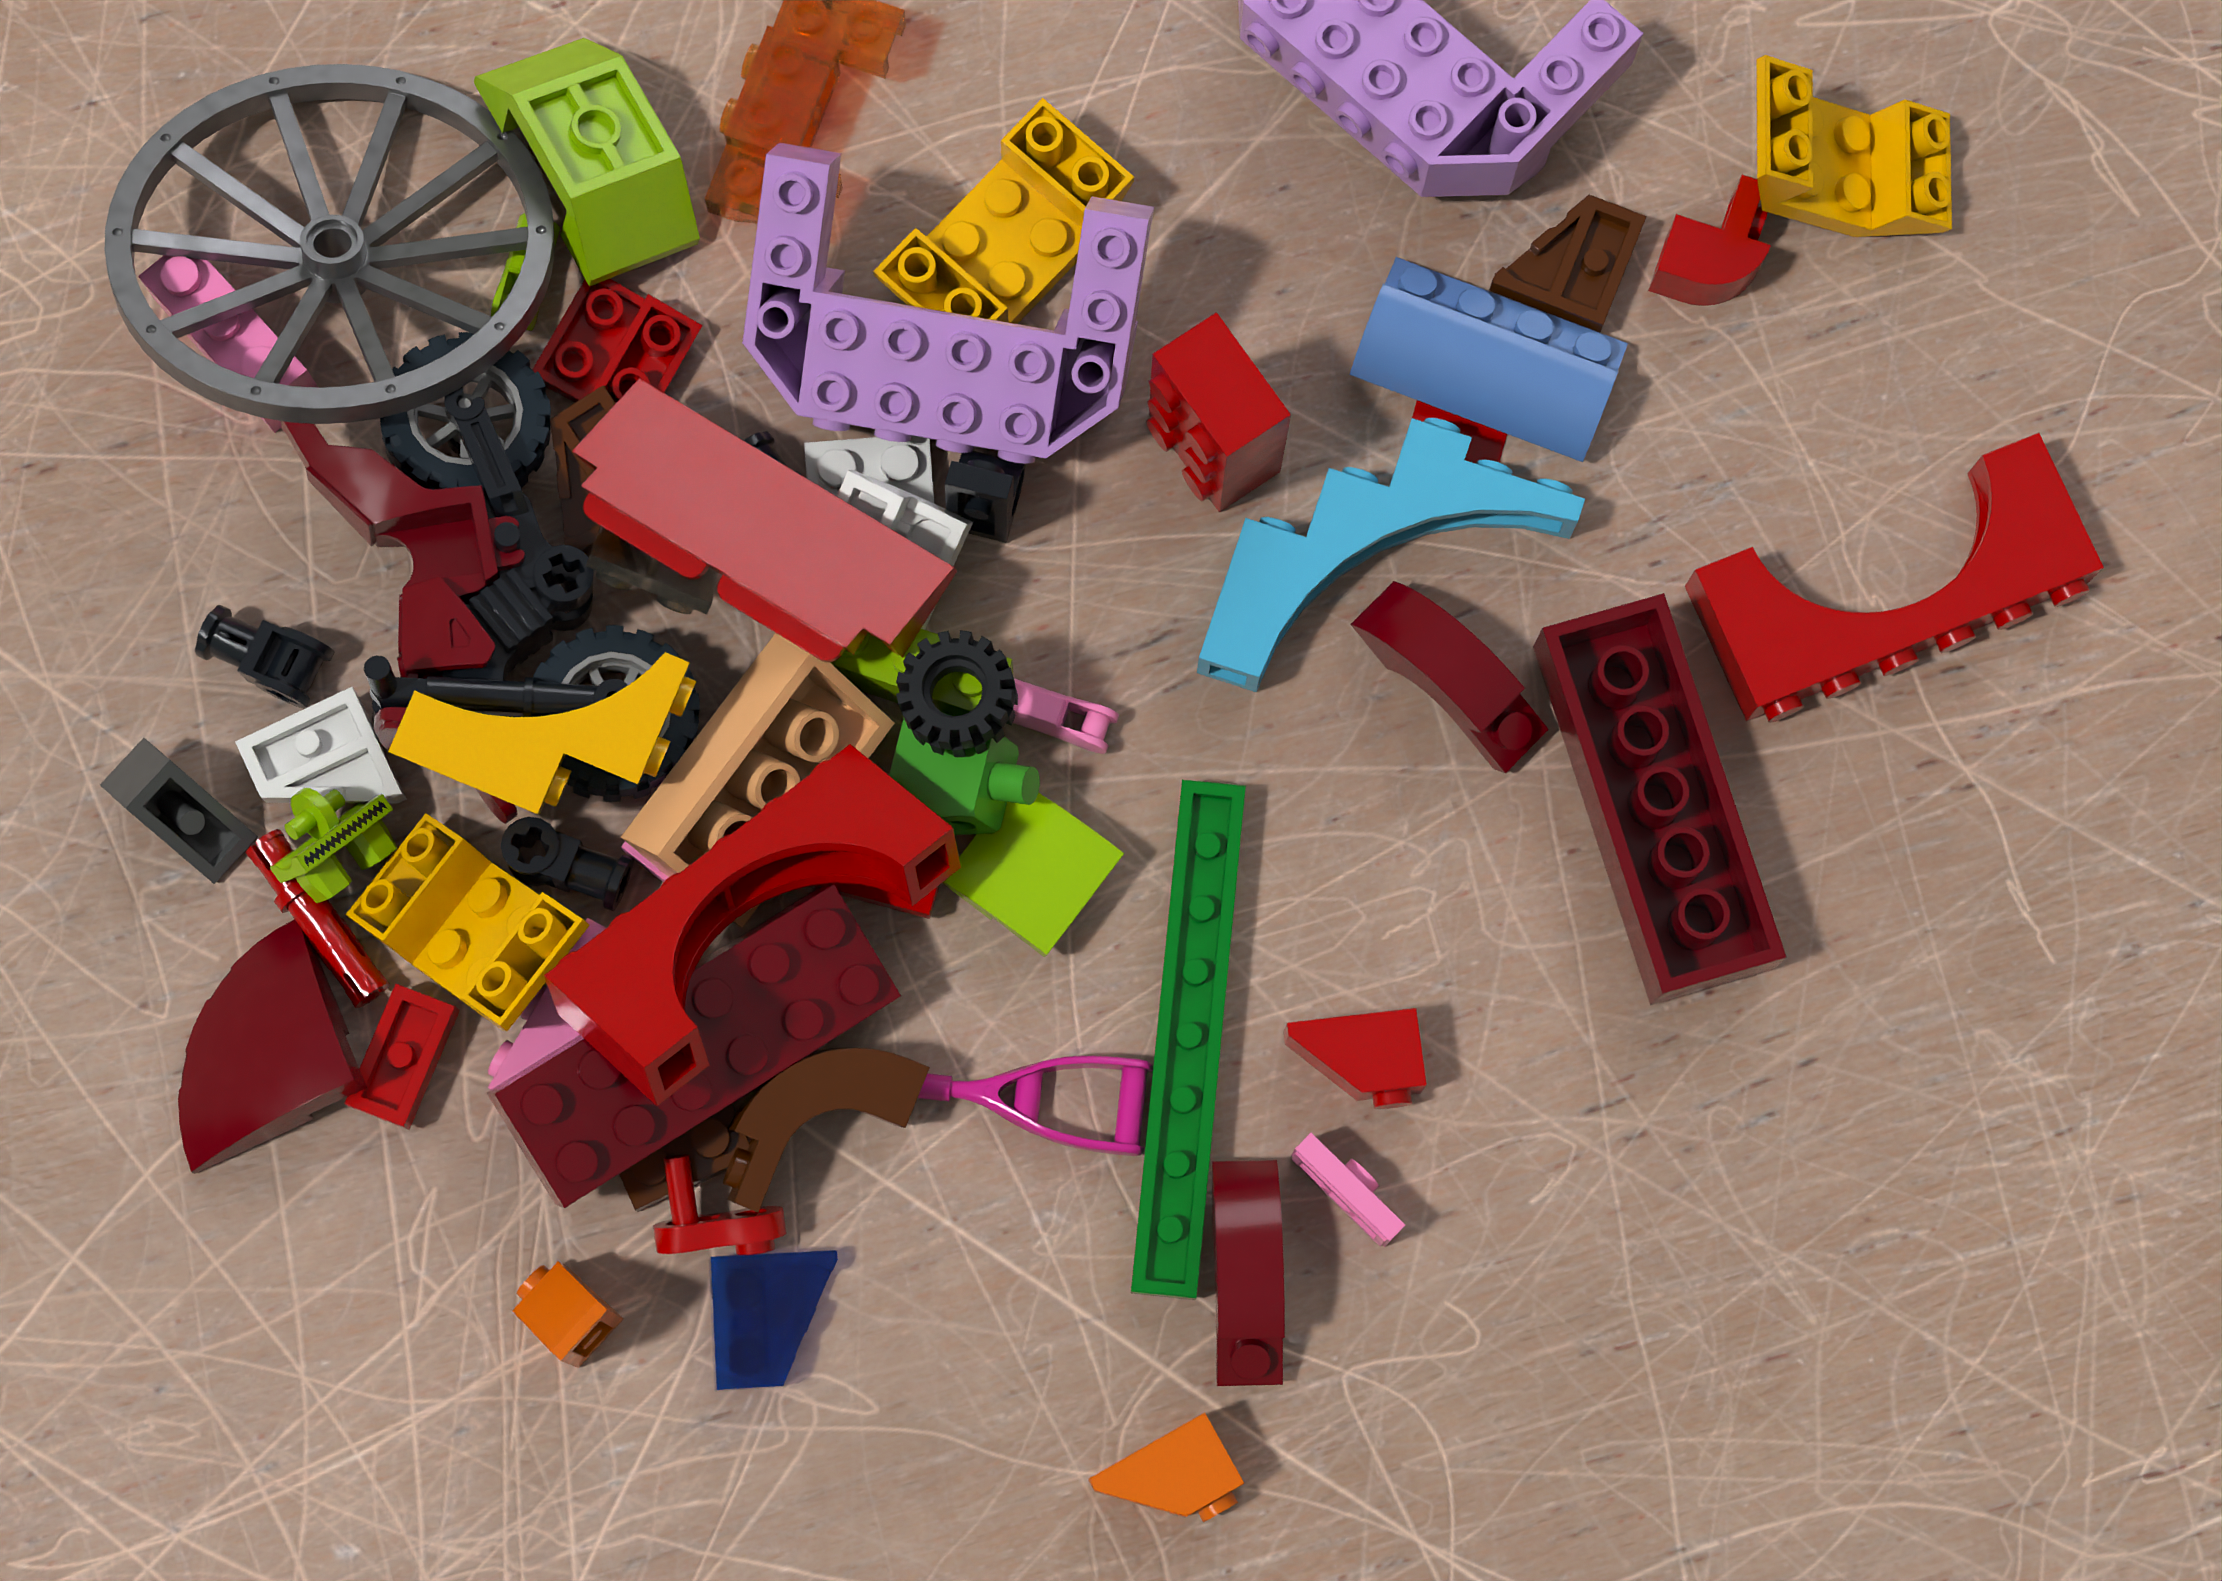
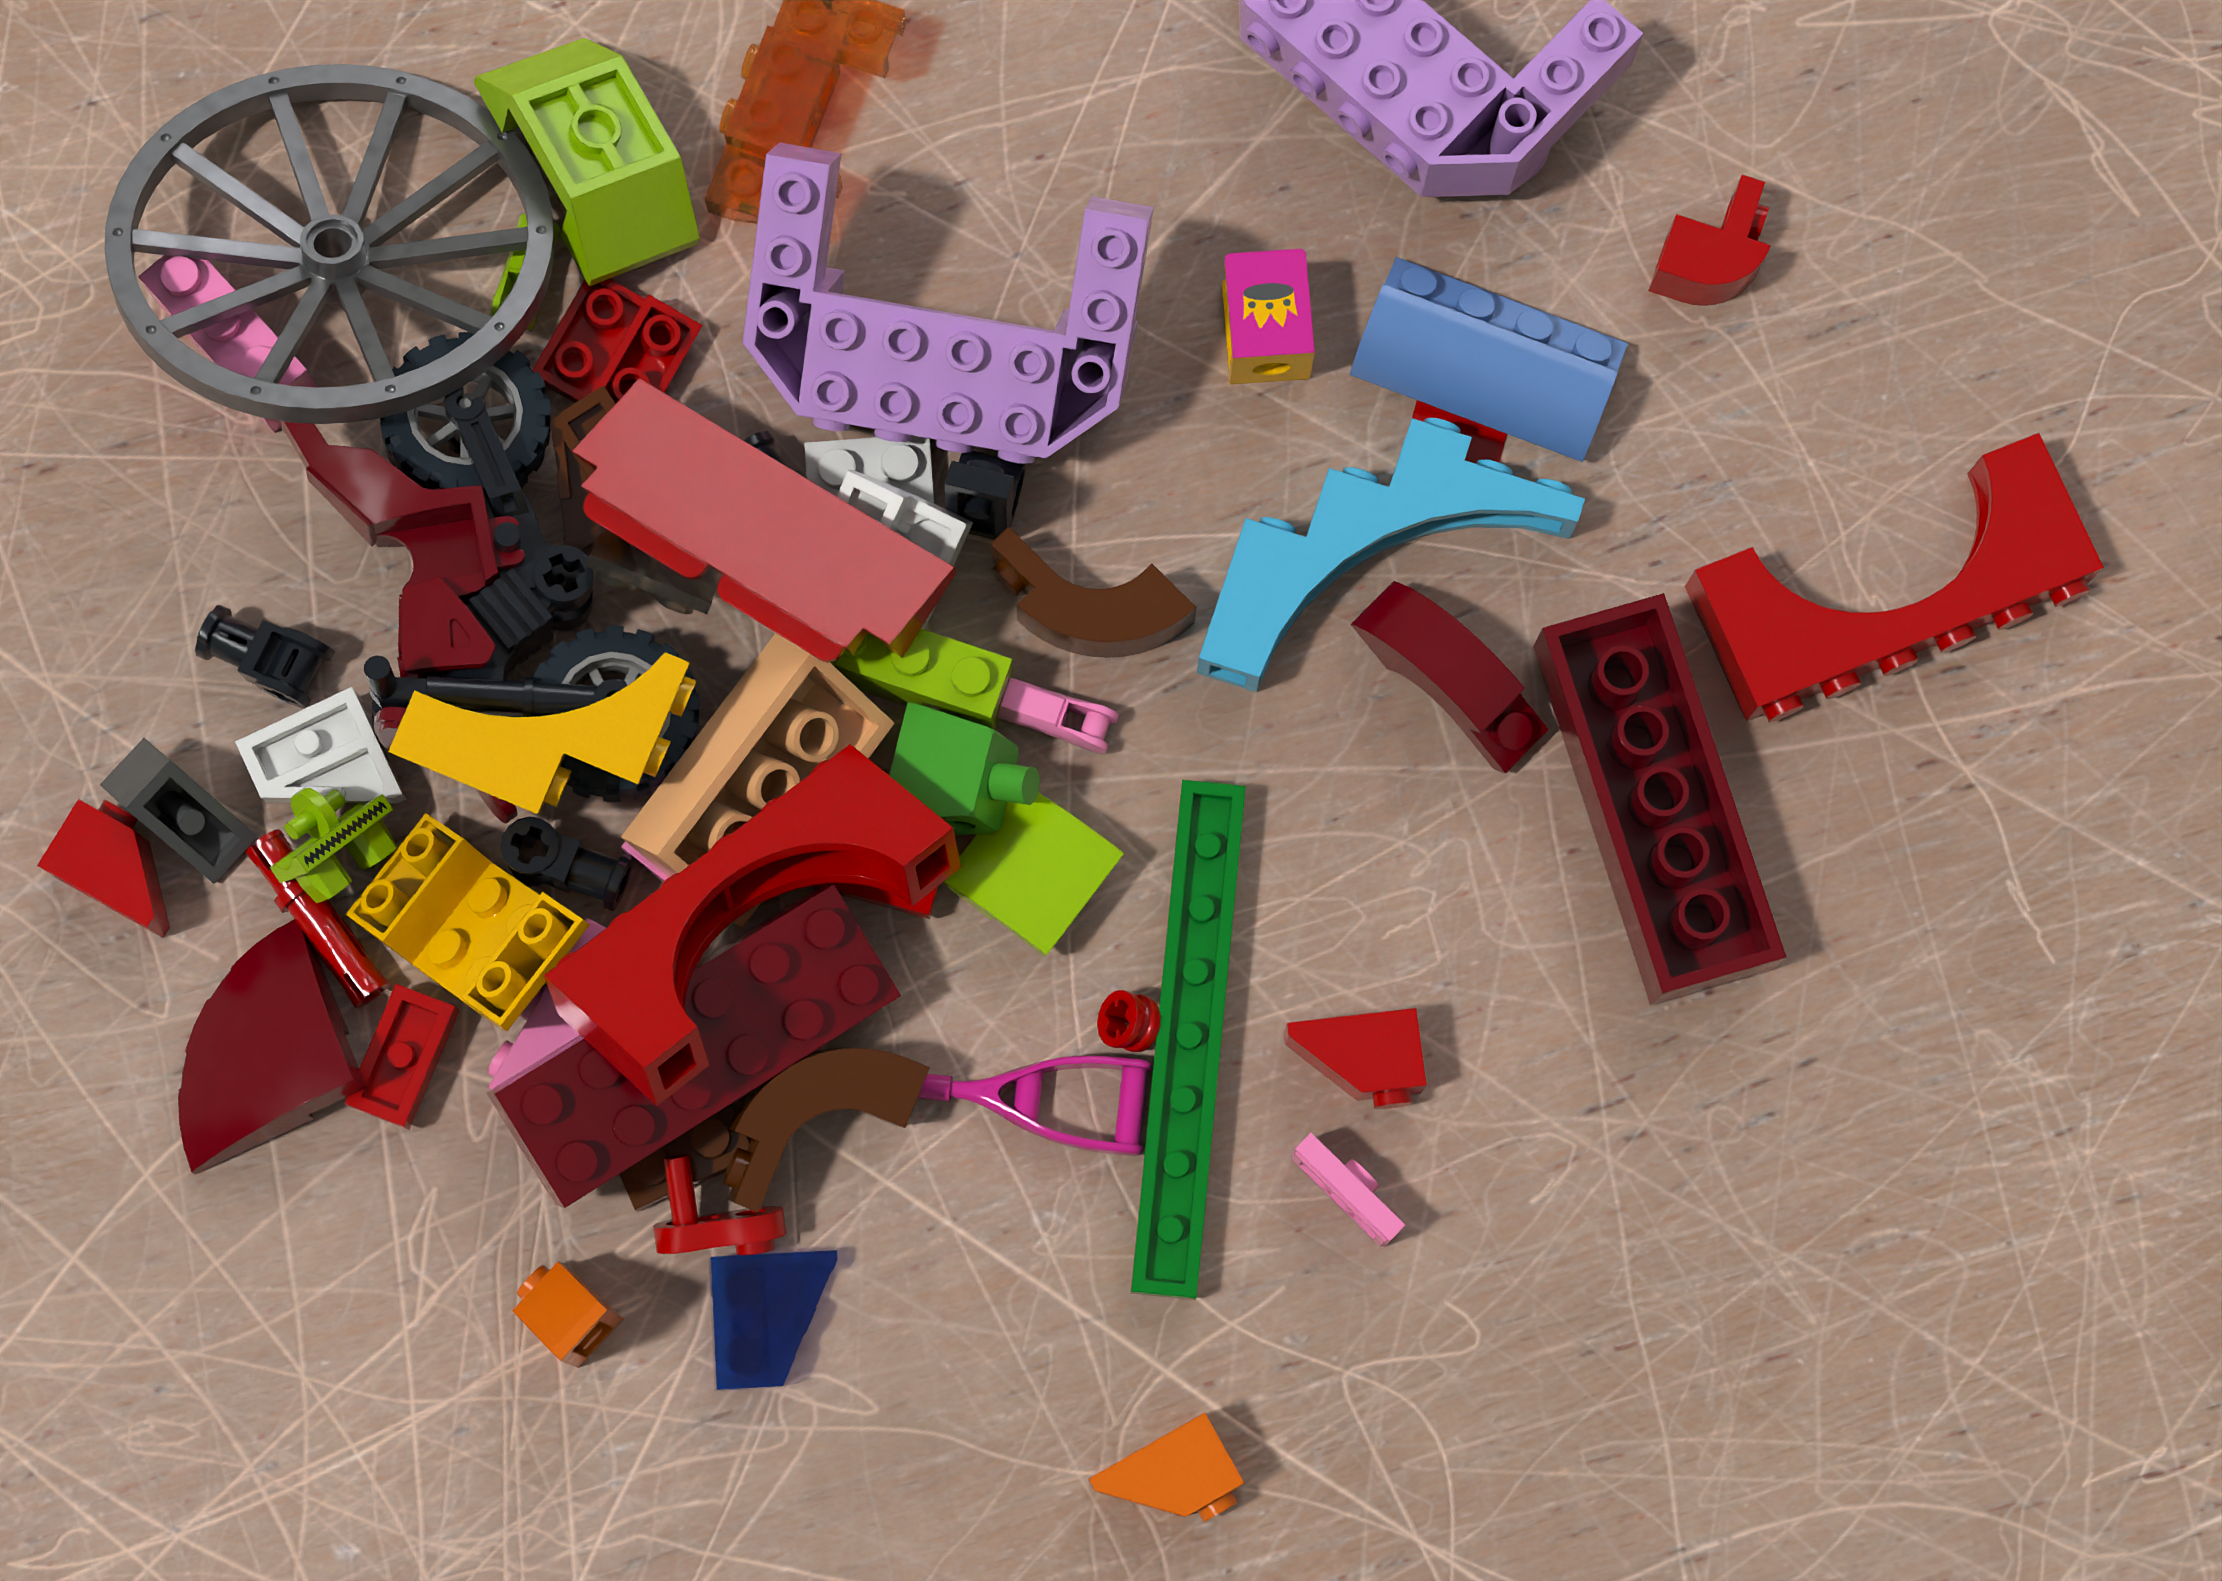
(109, 863): none -> red slope
(947, 657): black tyre -> none
(1013, 228): yellow slope -> none
(1090, 620): none -> reddish brown arch
(1128, 1021): none -> red bush
(1216, 413): red brick -> none
(1248, 1272): dark red arch -> none
(1267, 316): none -> dark pink piece
(1576, 264): reddish brown wing -> none
(1848, 166): yellow slope -> none

